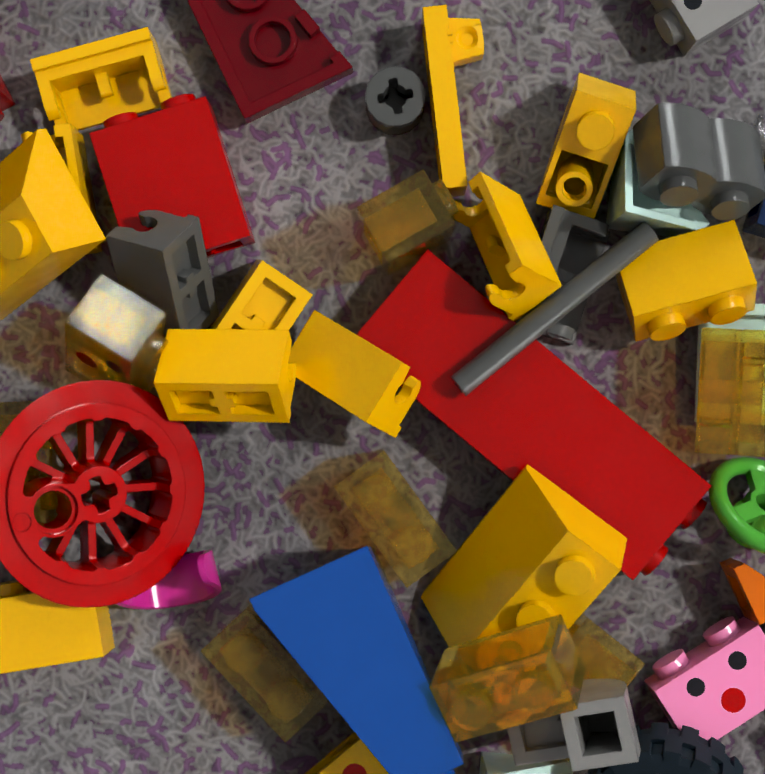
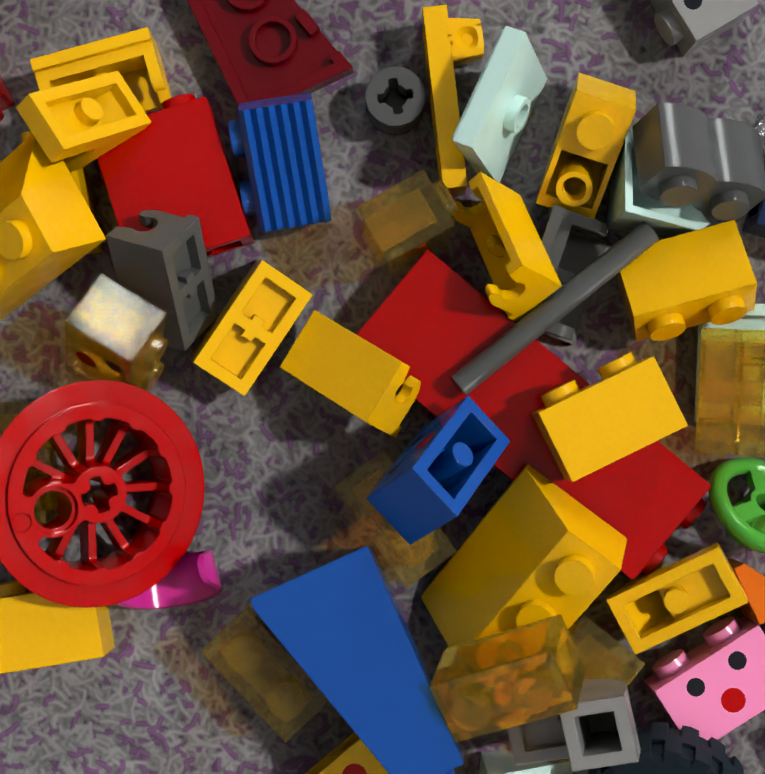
(83, 118): none -> yellow slope
(226, 375): yellow hinge -> none
(282, 162): none -> blue brick
(439, 471): none -> blue brick
(500, 104): none -> light aqua plate
(608, 417): none -> yellow brick
(676, 598): none -> yellow slope

